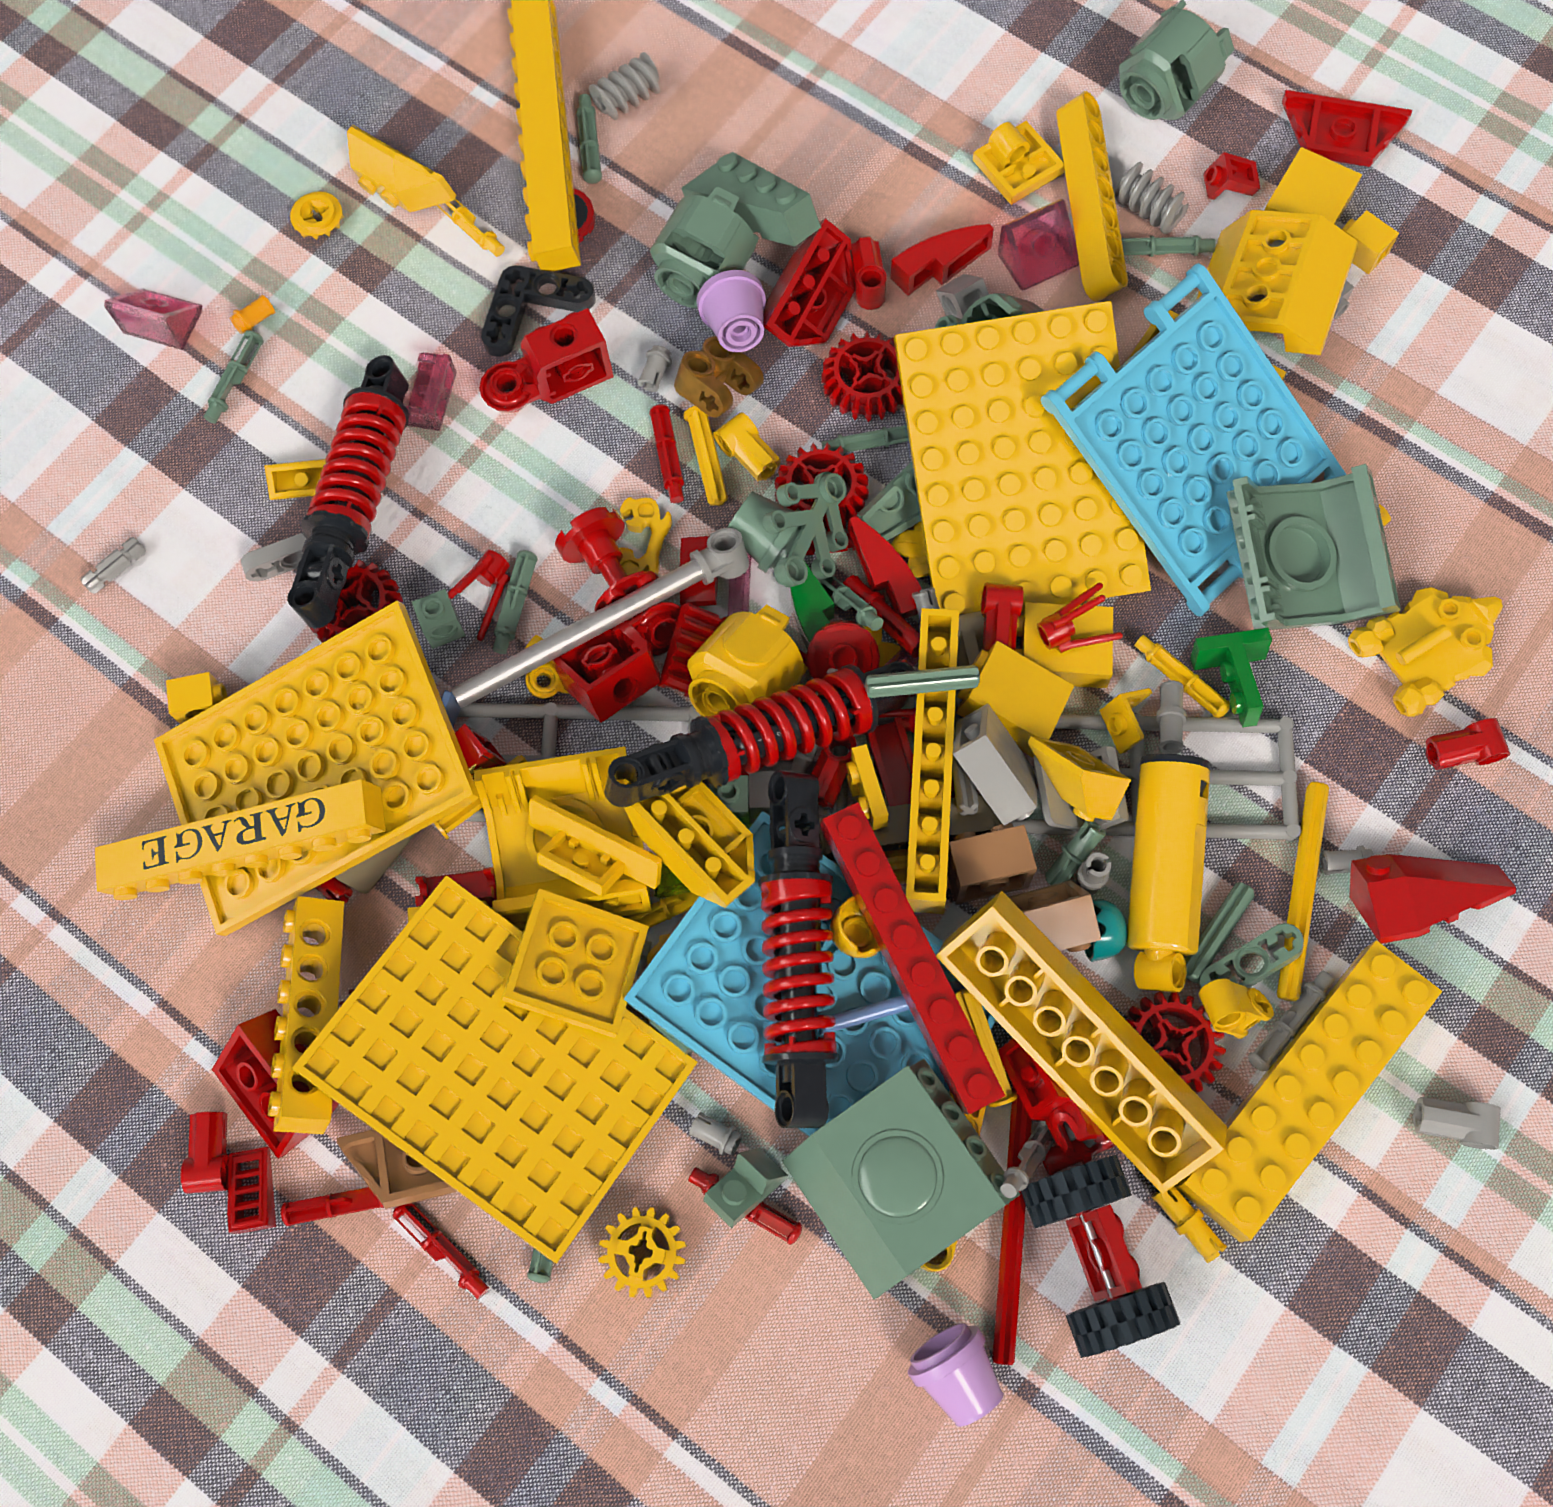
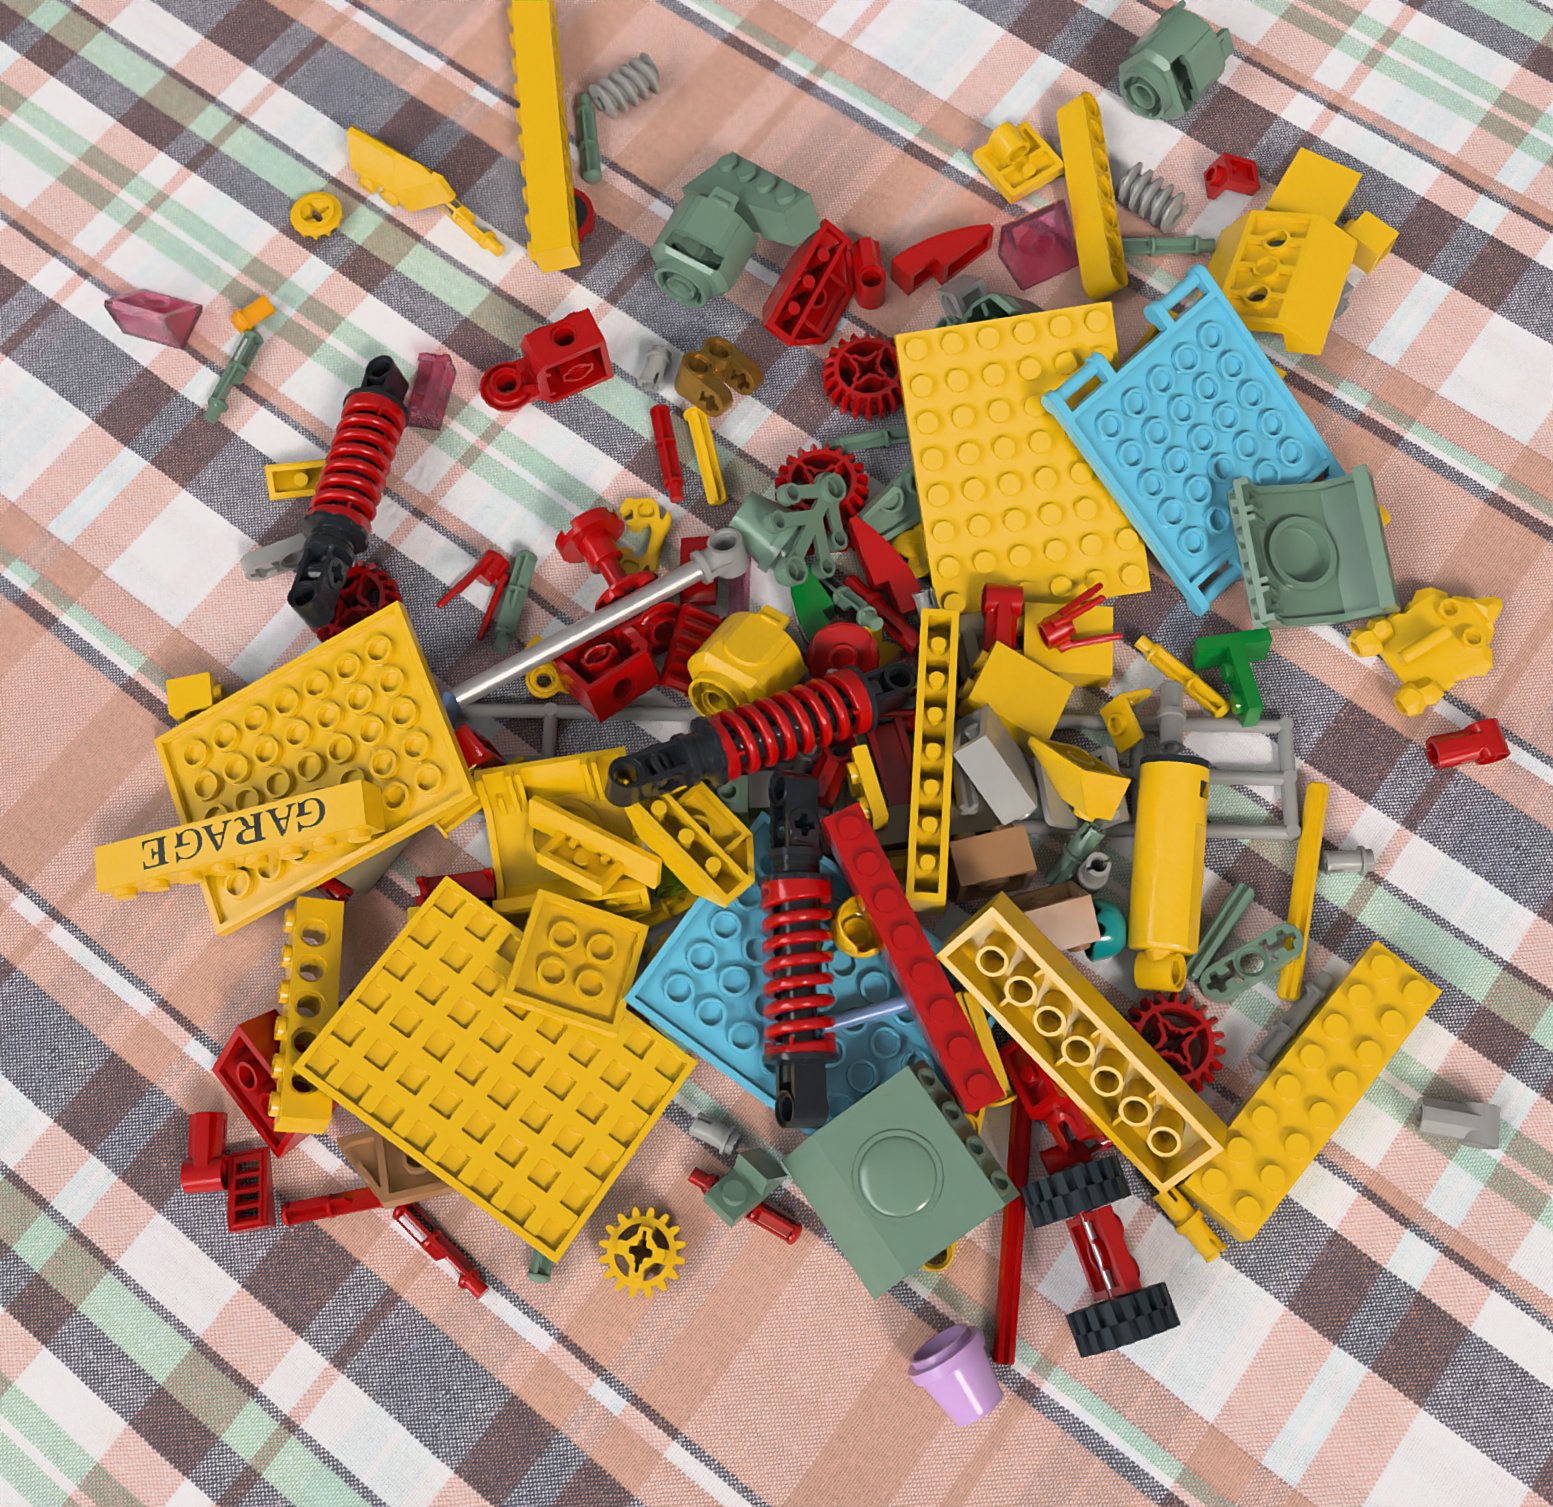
(113, 565): light grey axle -> none
(438, 618): sand green brick -> none
(528, 292): black beam -> none
(733, 309): lavender piece -> none
(741, 439): yellow piece -> none
(922, 681): sand green axle -> none
(1031, 1155): light grey piece -> none
(1234, 1007): yellow piece -> none
(1343, 127): red wing -> none
(1410, 893): red wedge -> none

